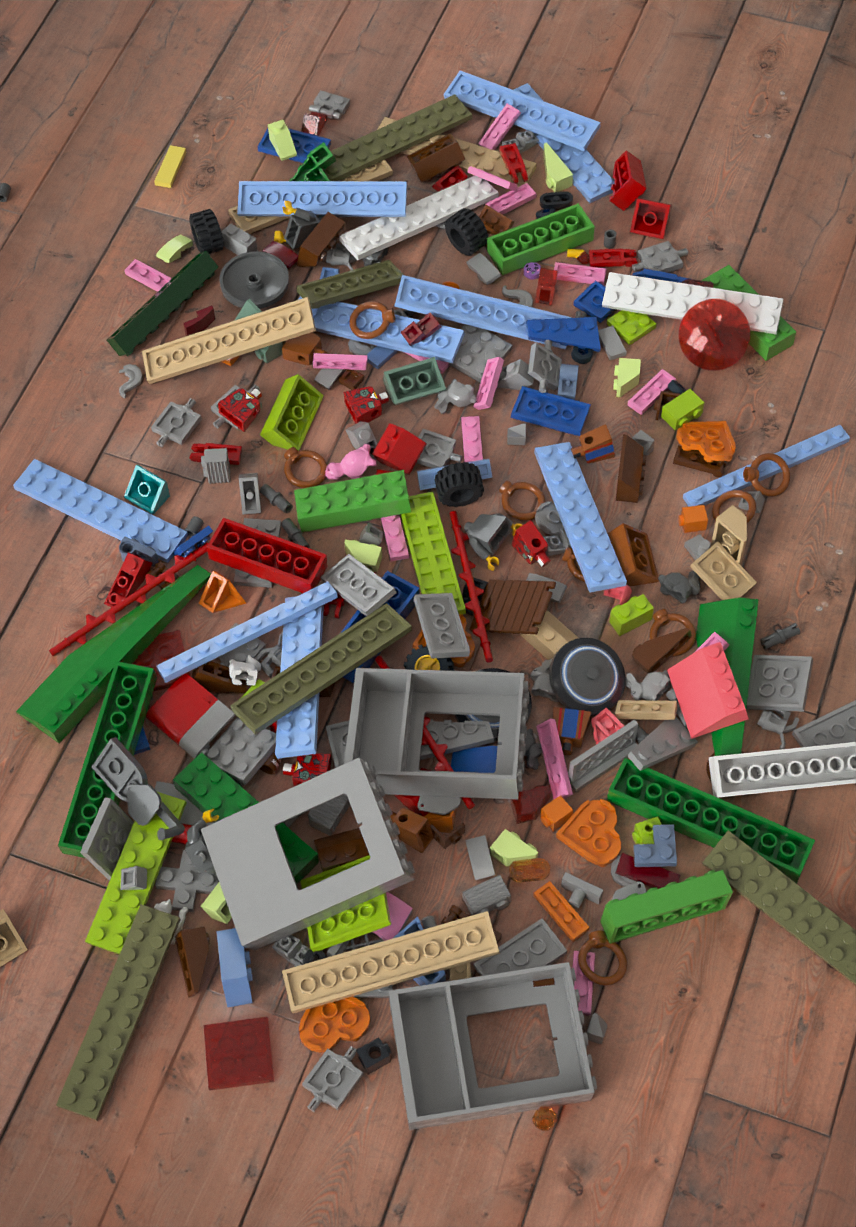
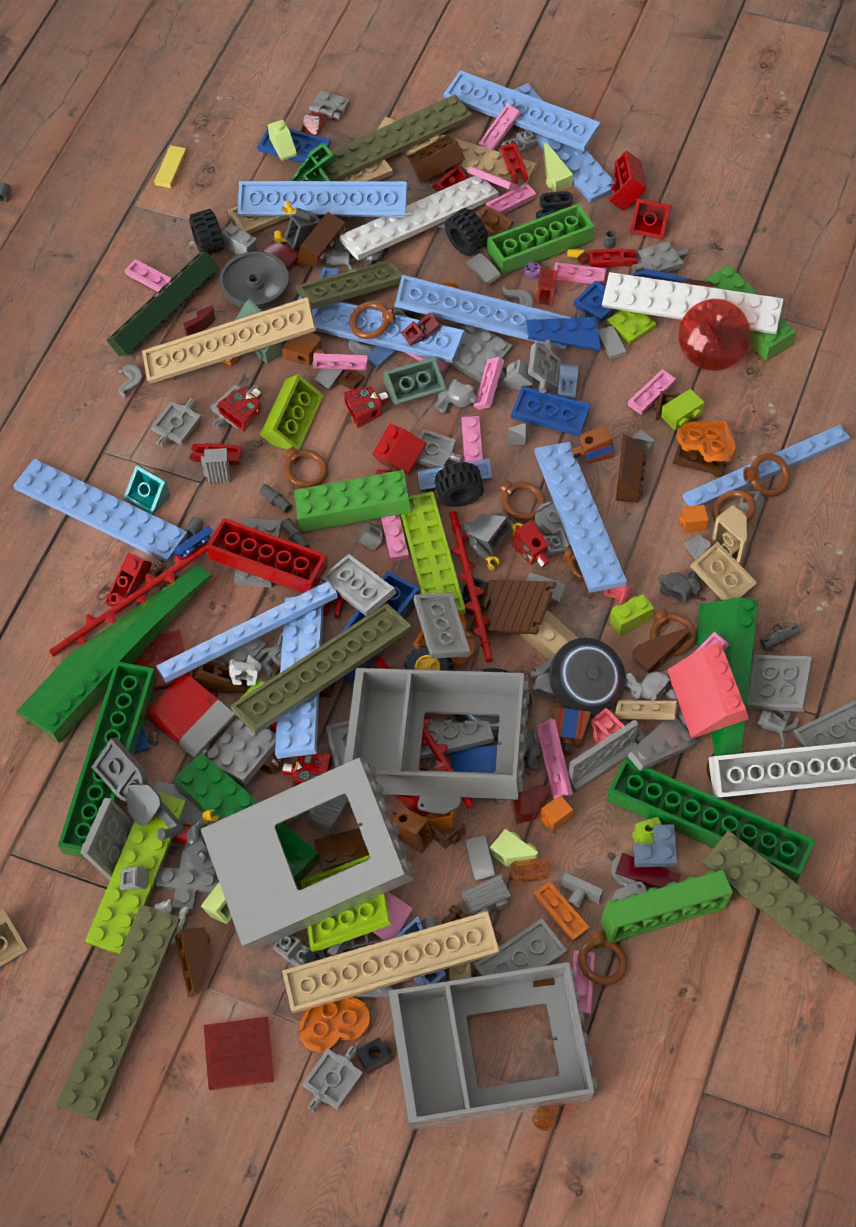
(138, 549): sand blue plate -> none
(173, 248): yellowish green slope -> none
(220, 594): orange slope -> none
(234, 968): medium blue wedge -> none
(249, 493): light grey slope -> none
(352, 465): bright pink animal -> none
(362, 434): light grey slope -> none
(367, 554): yellowish green slope -> none
(581, 356): black wheel -> none
(592, 832): orange plate -> none
(596, 1029): light grey slope -> none
(628, 375): yellowish green slope -> none
(634, 555): dark orange slope -> none
(676, 387): black wheel -> none

